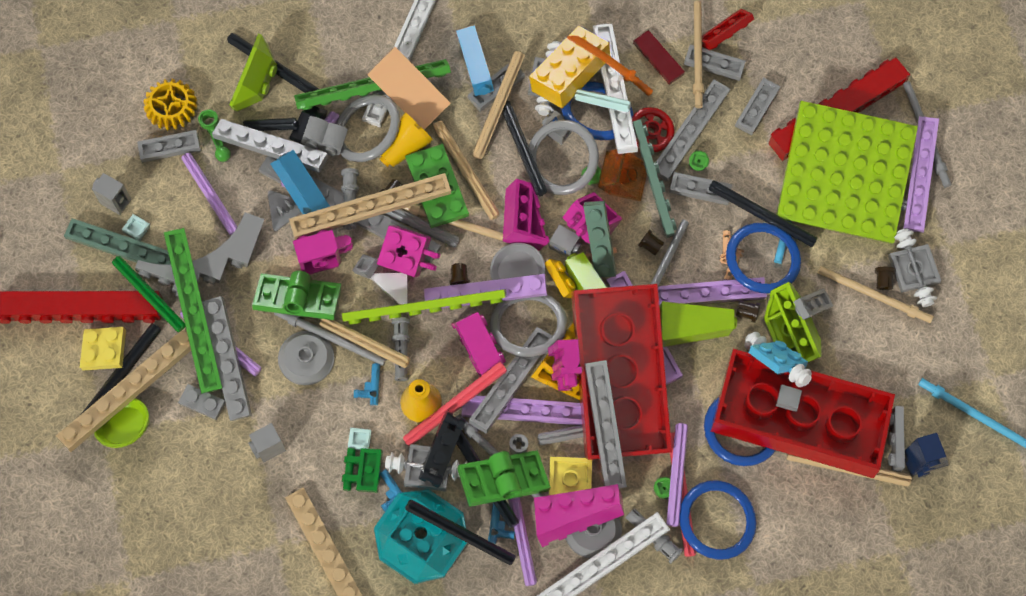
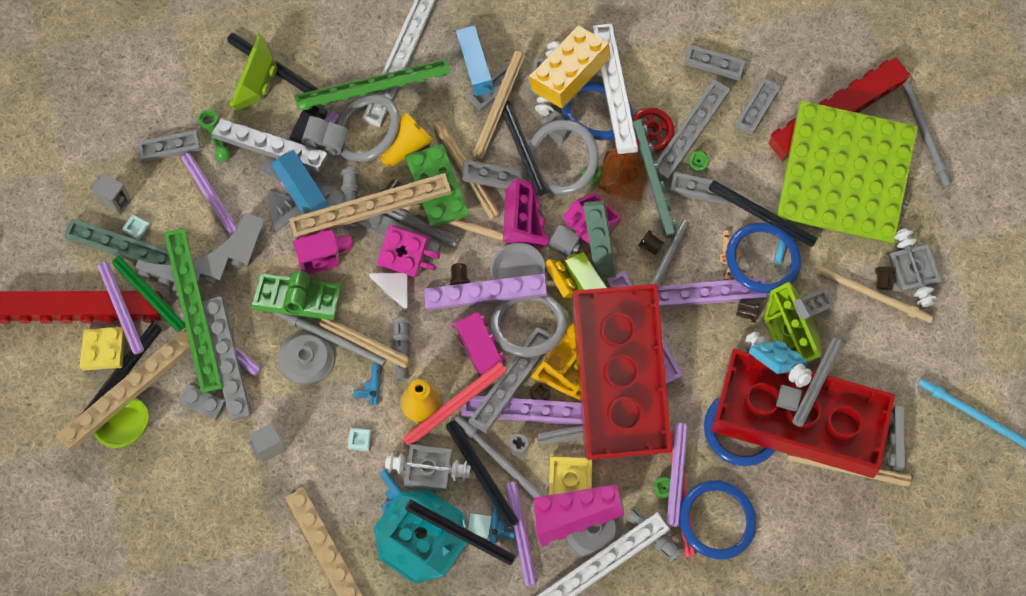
(120, 307): none -> lavender axle
(162, 97): yellow gear -> none
(272, 124): black axle -> none
(366, 266): light grey tile -> none
(368, 471): green plate -> none
(408, 88): light nougat tile -> none
(416, 307): lime plate -> none
(441, 449): black plate -> none
(479, 525): none -> light aqua tile
(489, 174): none -> light grey plate
(503, 477): bright green plate -> none
(535, 396): none -> dark brown bush
(566, 363): dark pink hips -> none
(602, 100): light aqua axle -> none
(605, 424): light grey plate -> none
(629, 75): orange sword -> none
(658, 57): dark red tile -> none
(694, 323): lime slope -> none
(698, 87): tan bar -> none
(726, 29): red plate -> none
(817, 382): none -> light grey axle
(921, 174): lavender plate -> none
(925, 455): dark blue wedge -> none

